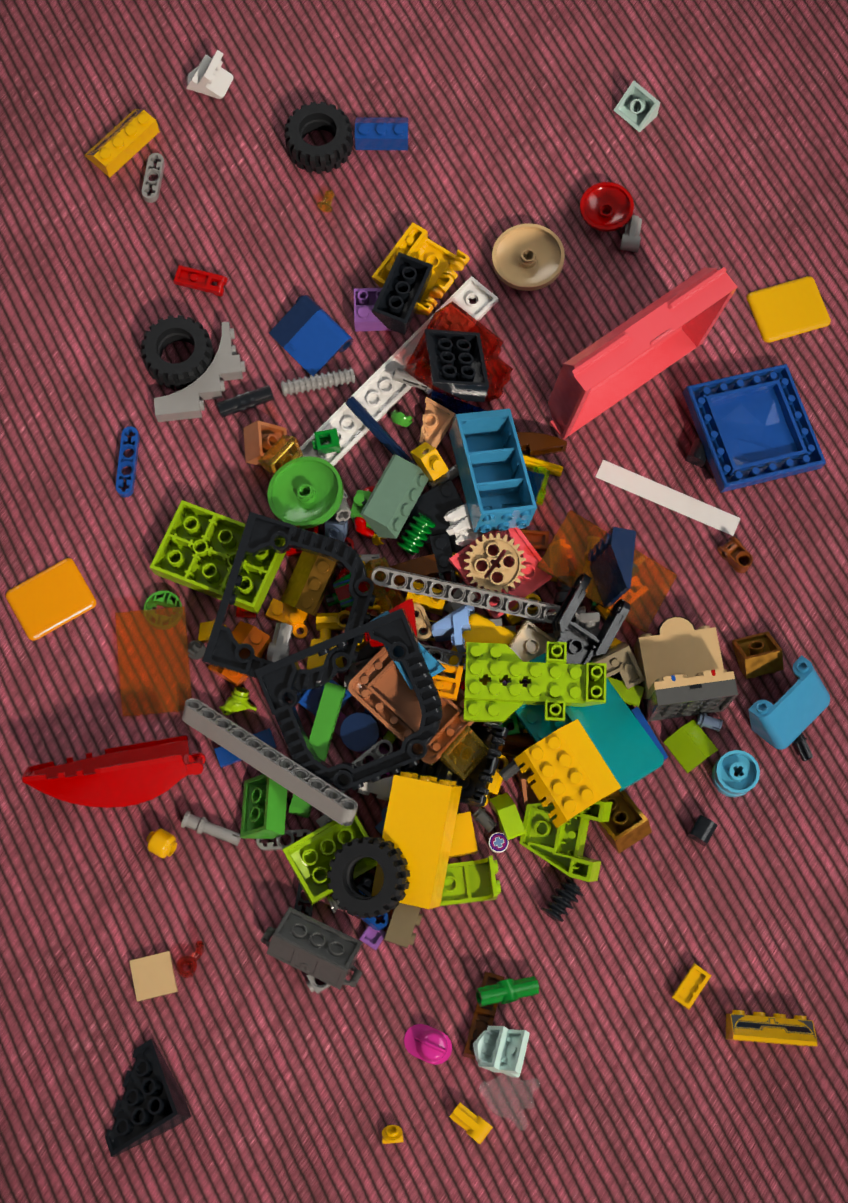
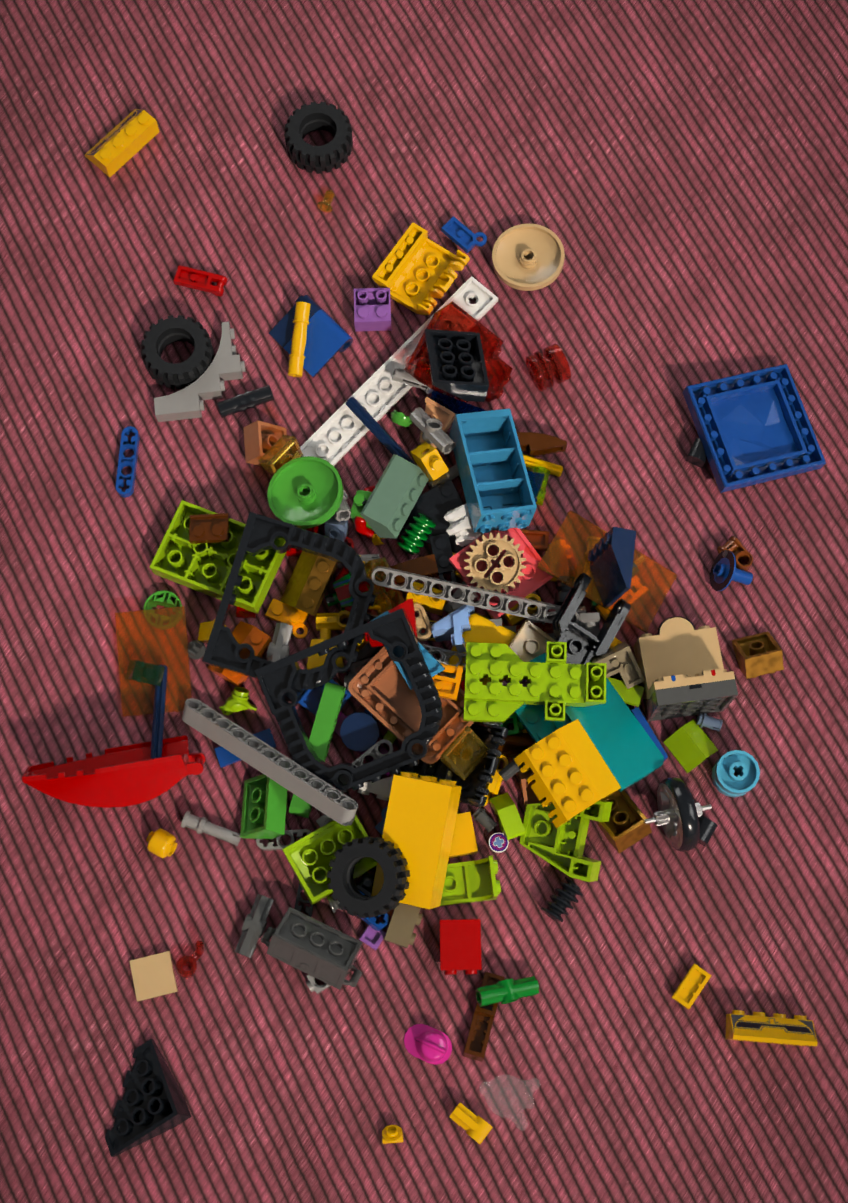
(50, 599): light orange piece -> none
(145, 672): none -> clear green slope
(150, 170): light grey beam -> none
(158, 717): none -> dark blue axle
(209, 528): none -> reddish brown plate
(210, 77): white piece -> none
(254, 926): none -> dark grey piece
(299, 338): none -> yellow piece
(318, 381): light grey piece -> none
(327, 436): green brick -> none
(381, 133): blue slope -> none
(402, 292): black slope -> none
(432, 430): none -> light grey piece
(460, 946): none -> red brick
(462, 235): none -> blue hinge
(501, 1050): light aqua piece -> none
(548, 367): none -> clear red wheel
(606, 198): red dish -> none
(631, 236): light grey piece -> none
(638, 106): light aqua slope -> none
(638, 349): coral panel -> none
(668, 497): white sticker -> none
(678, 814): none -> wheel
(725, 571): none -> blue piece
(788, 309): yellow piece -> none
(794, 711): dark azure windscreen -> none
(803, 748): black axle -> none

